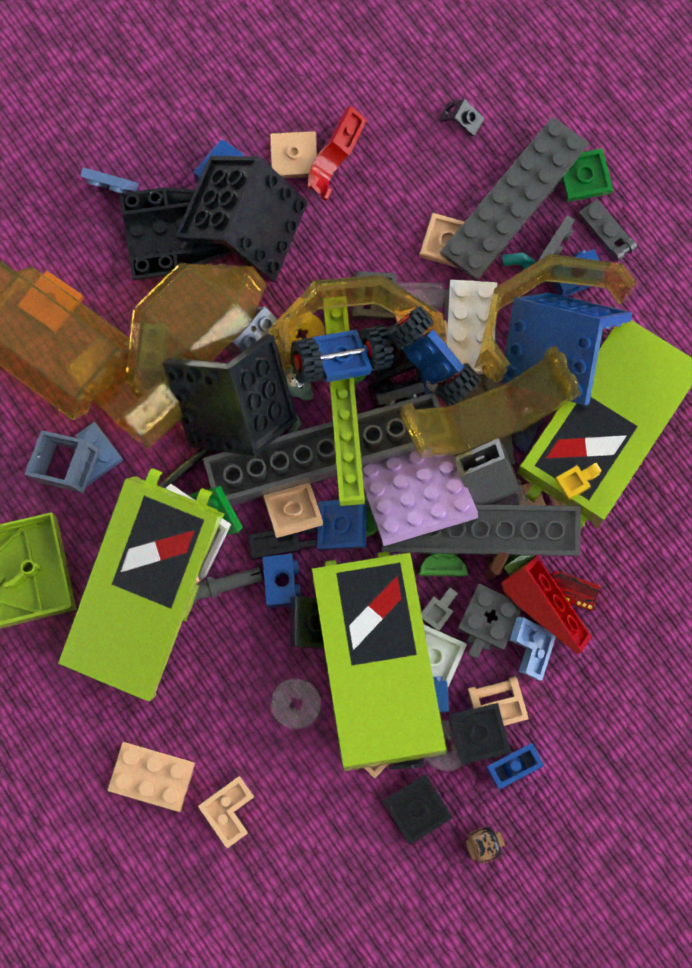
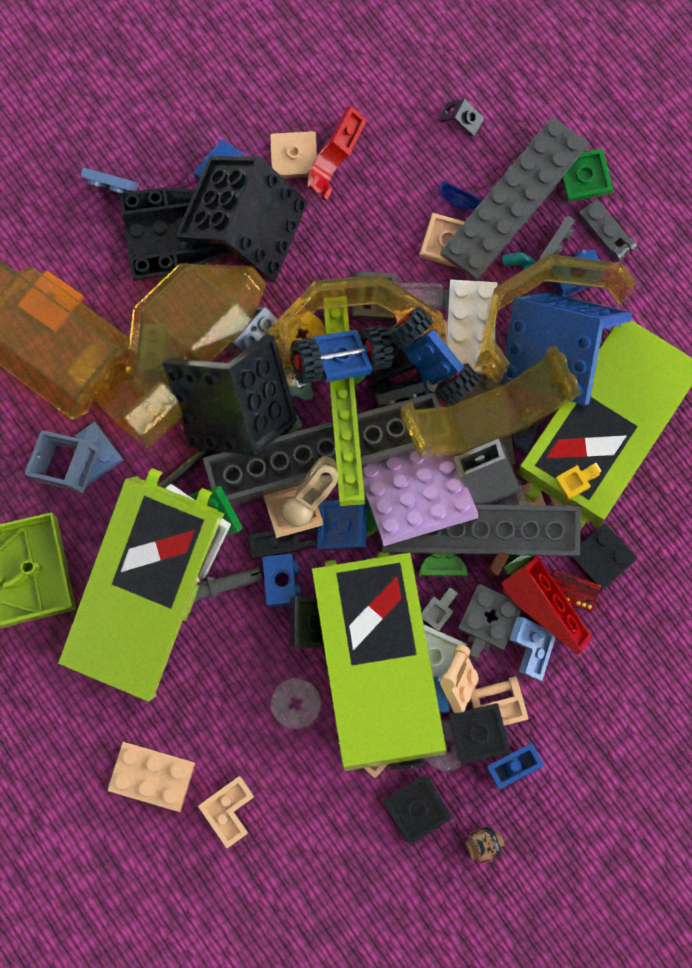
(313, 490): none -> tan piece
(458, 197): none -> clear blue plate
(459, 680): none -> light nougat plate
(604, 556): none -> black plate

